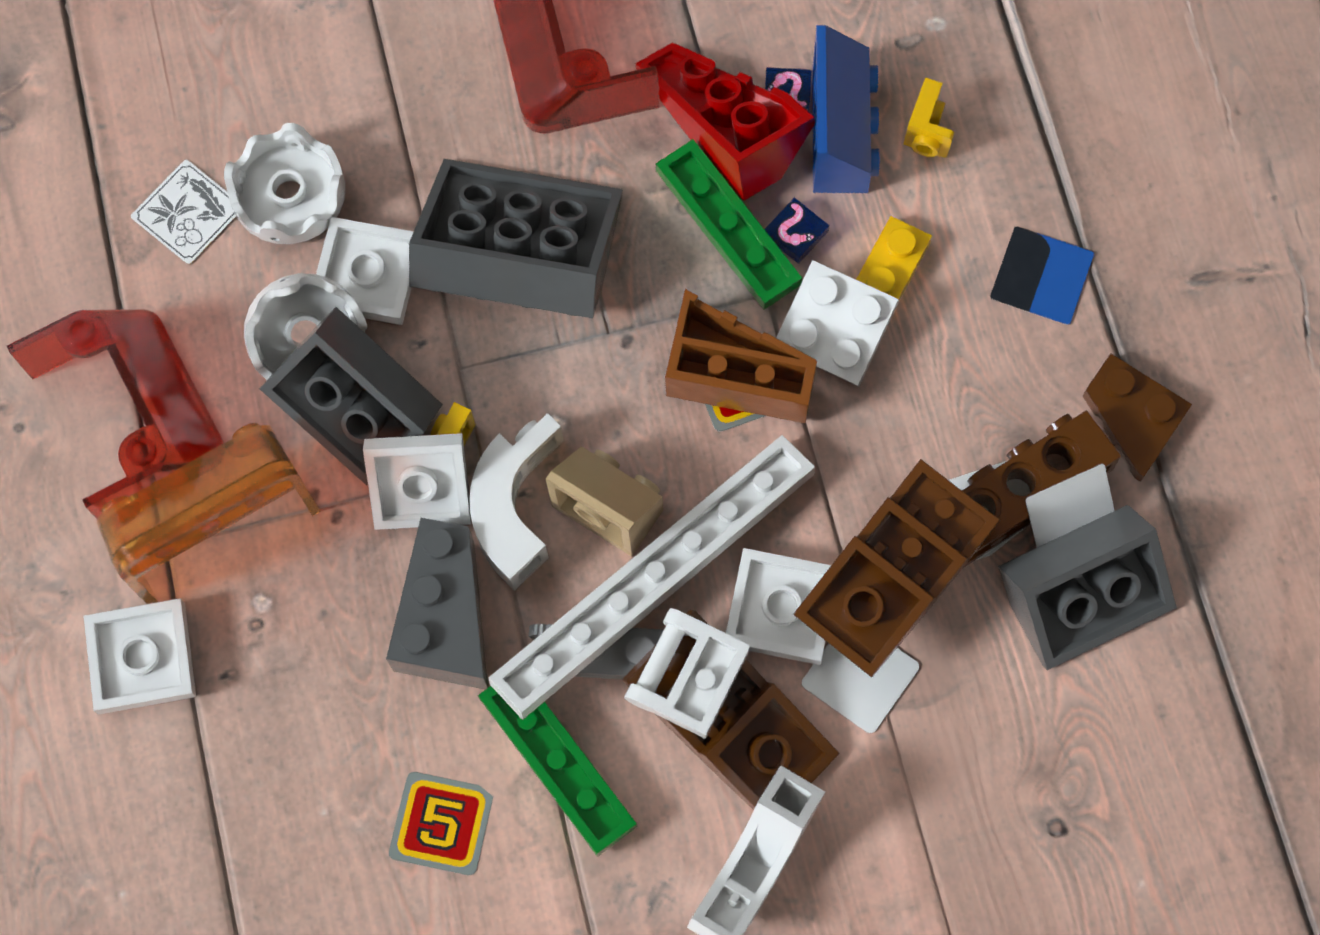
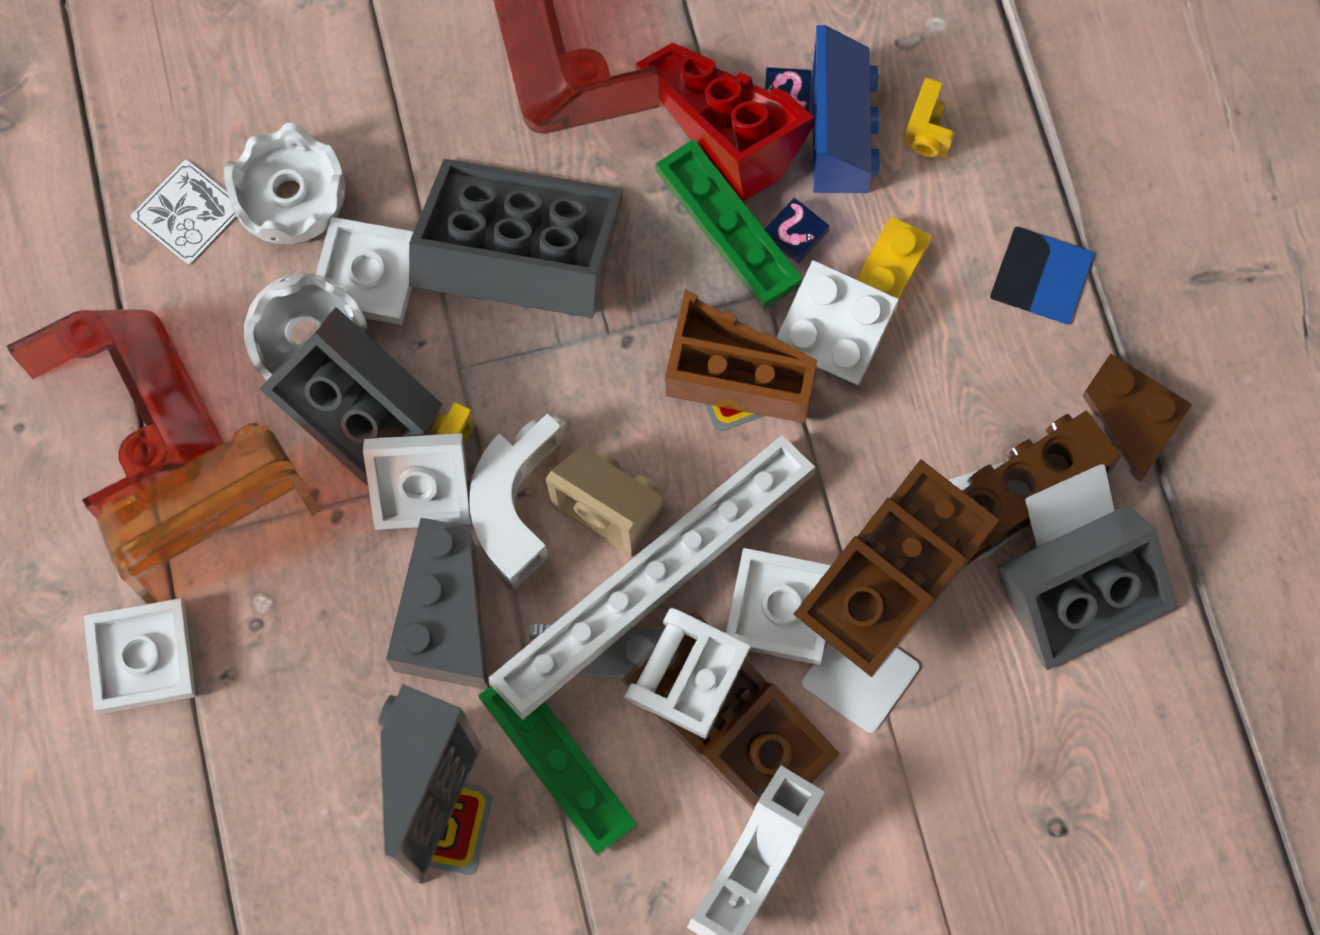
(424, 768): none -> dark grey slope

